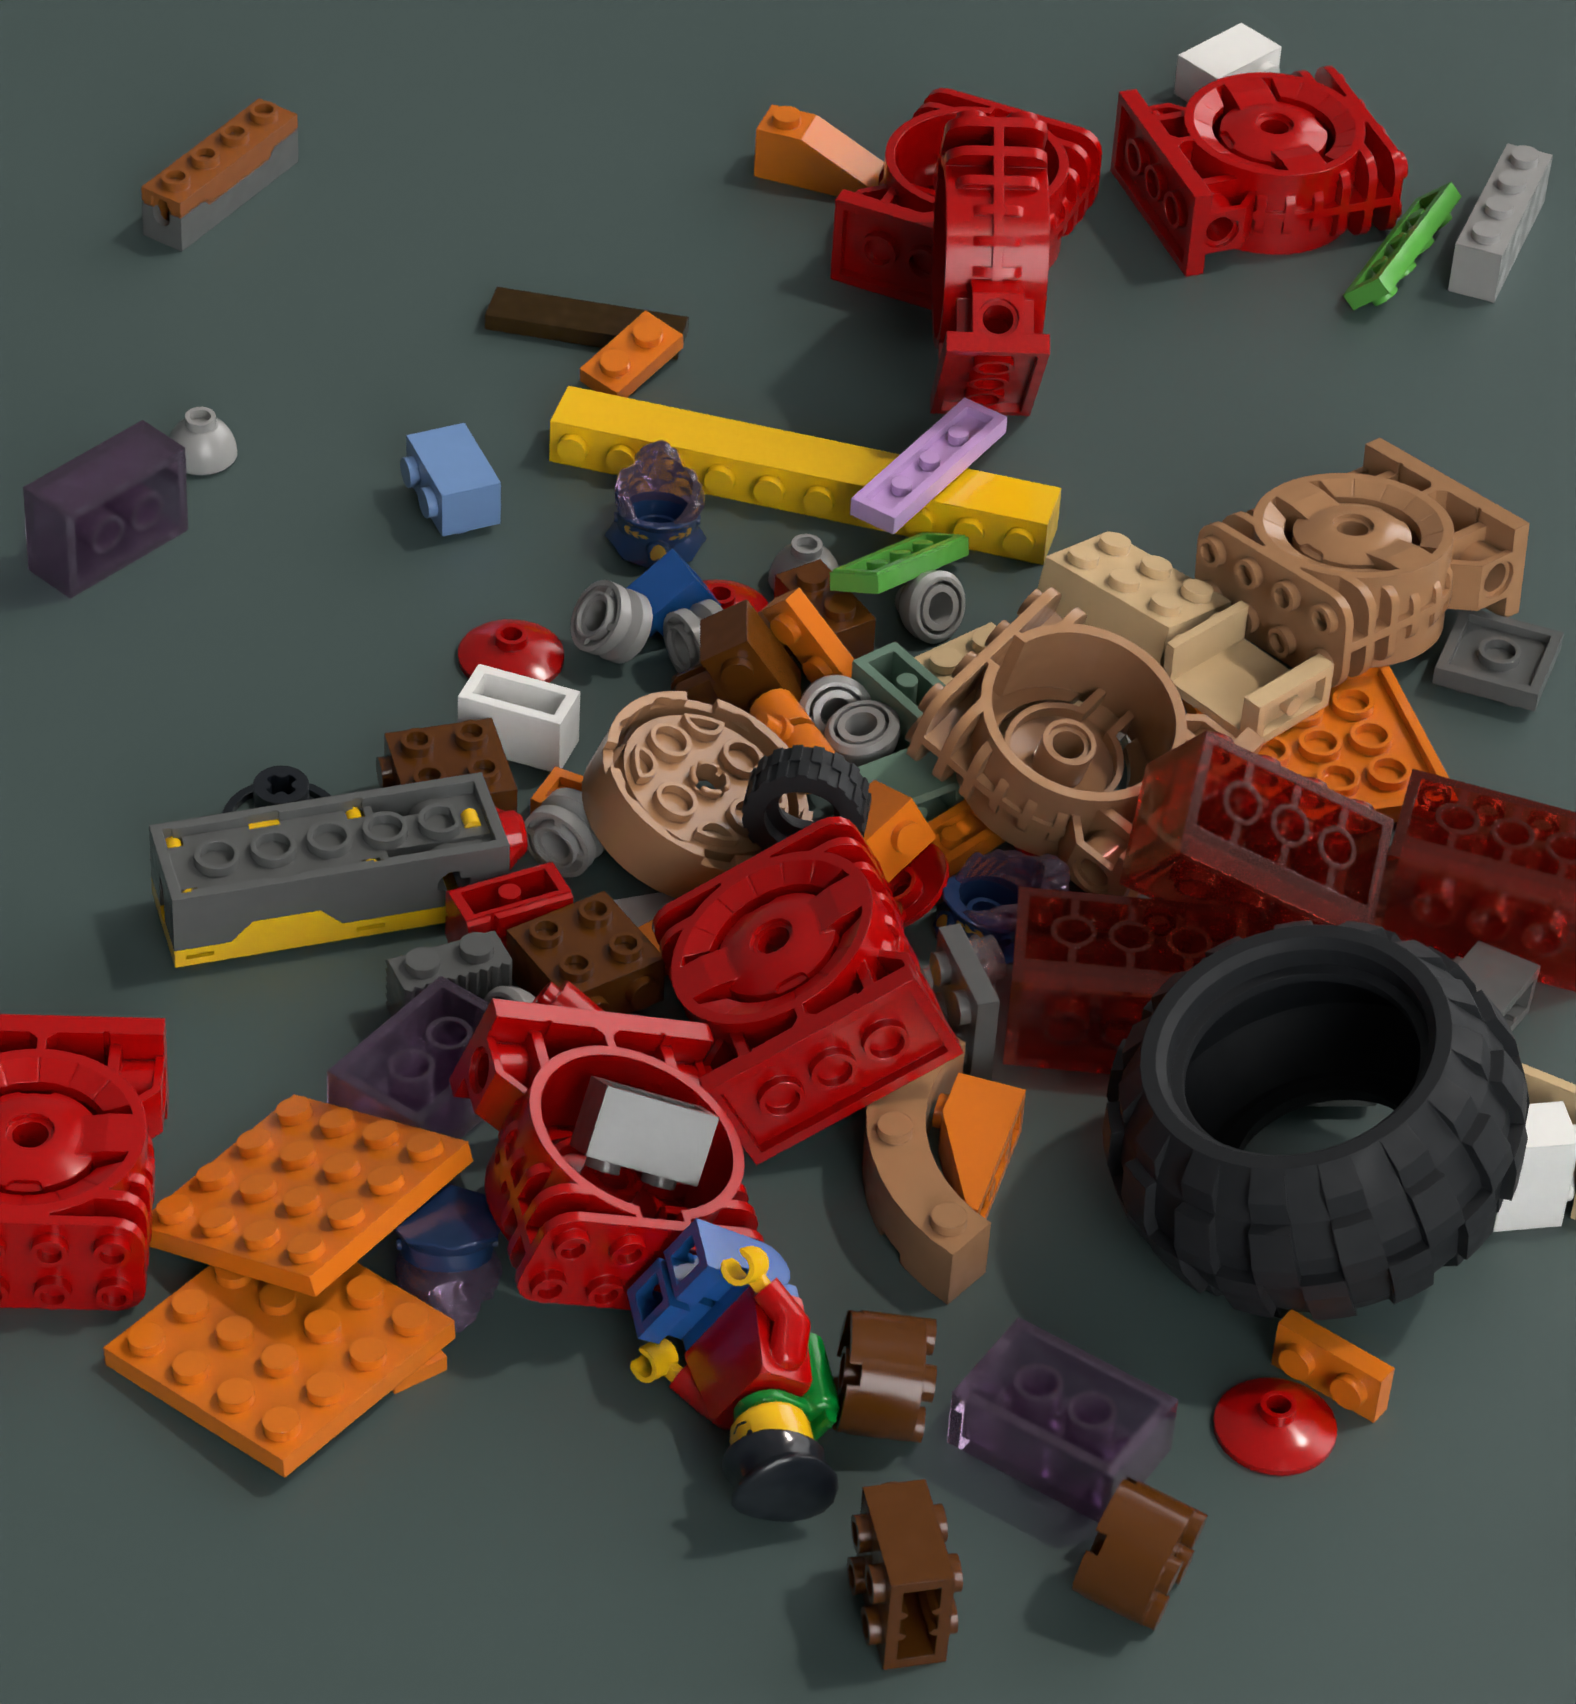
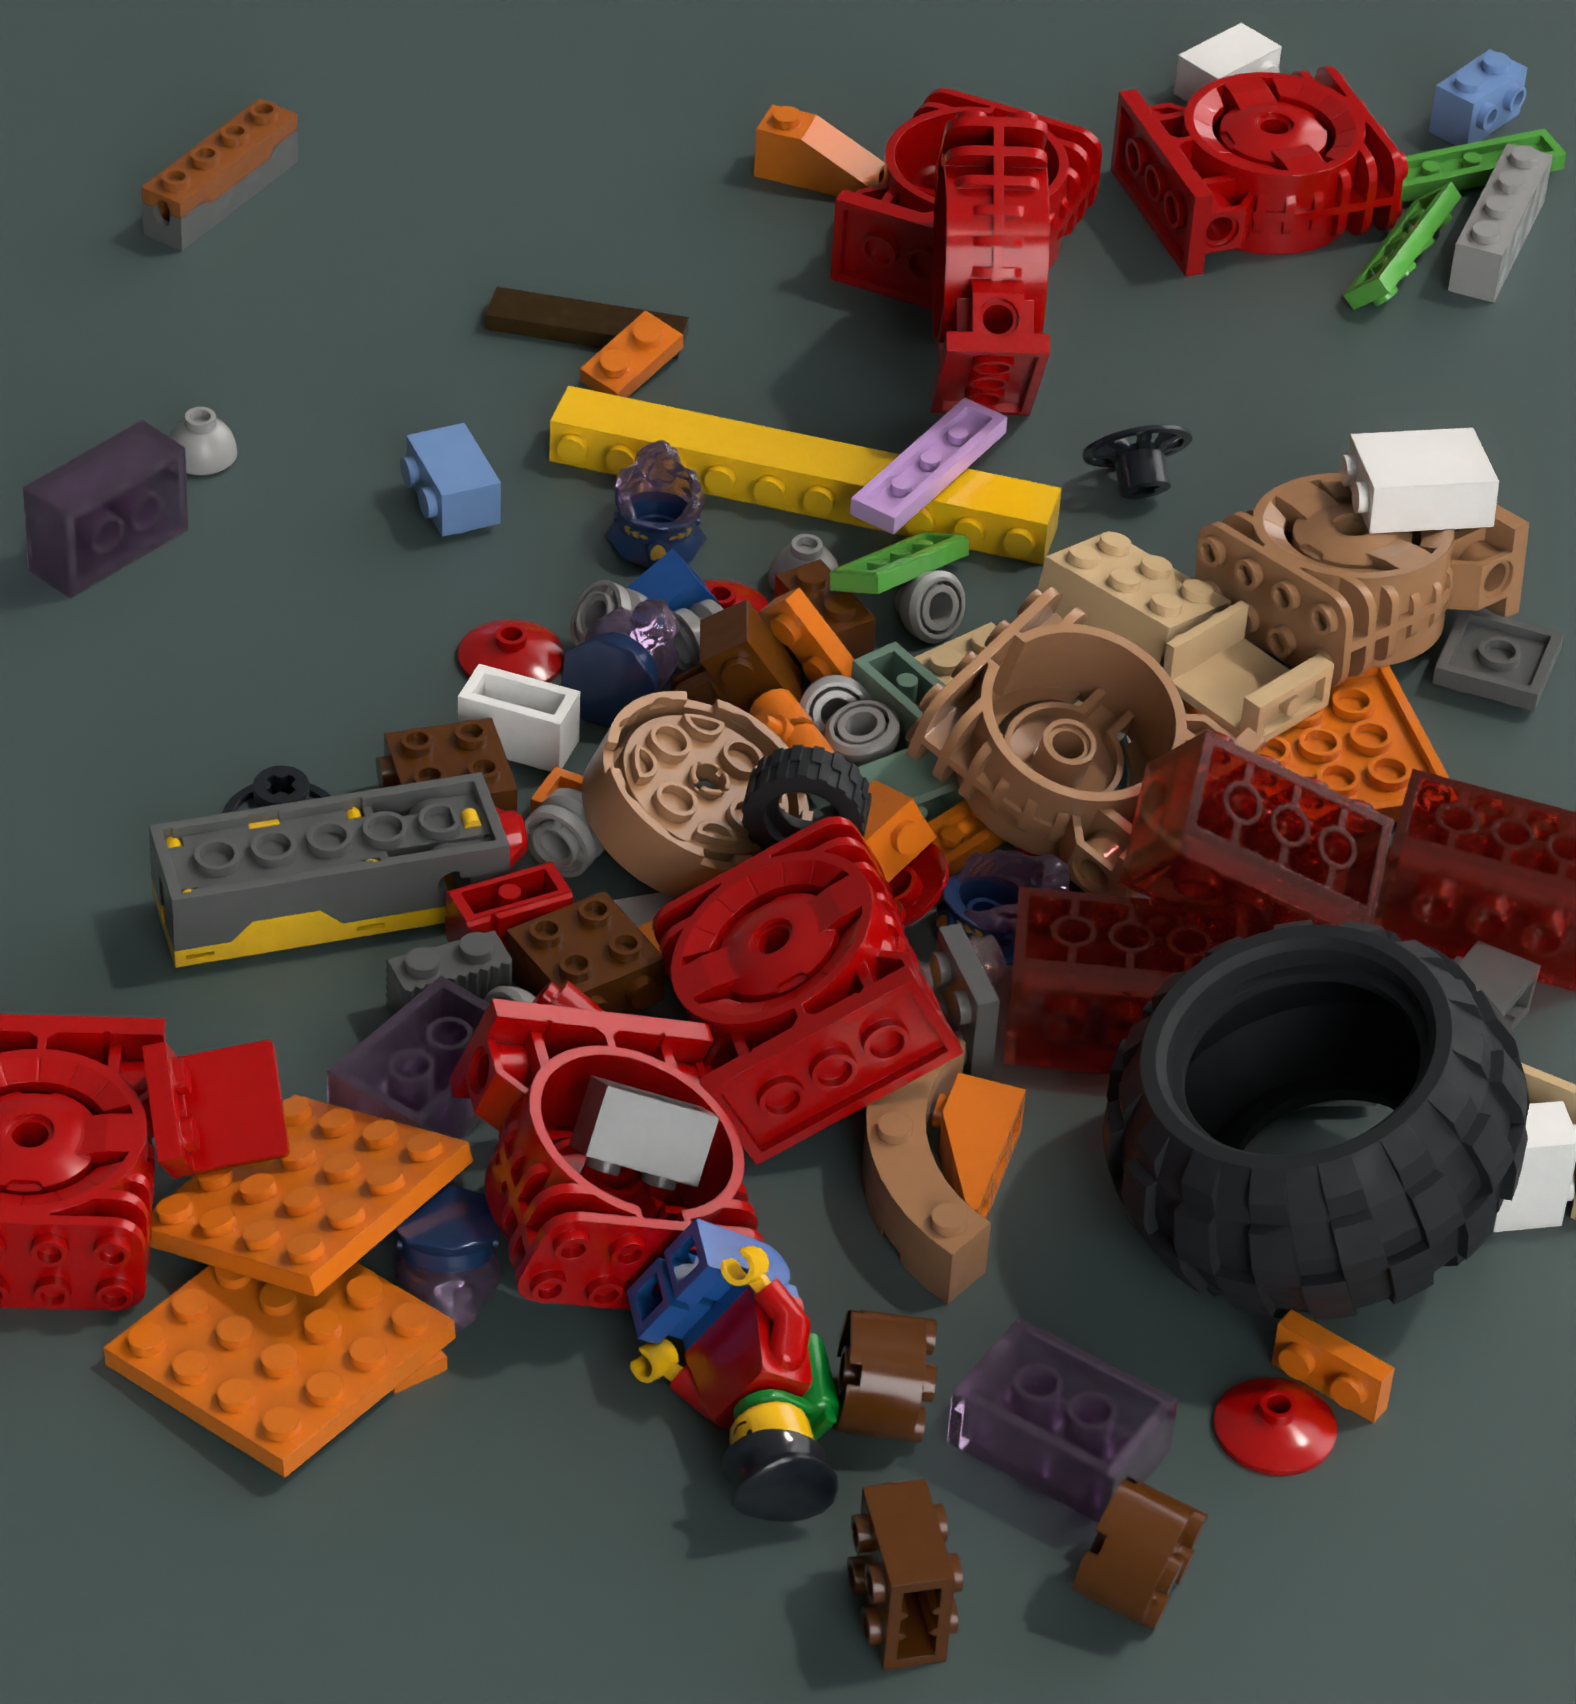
(215, 1107): none -> red bracket
(622, 659): none -> dark blue piece
(1139, 465): none -> black wheel
(1420, 480): none -> white brick
(1470, 163): none -> bright green plate
(1478, 98): none -> medium blue brick

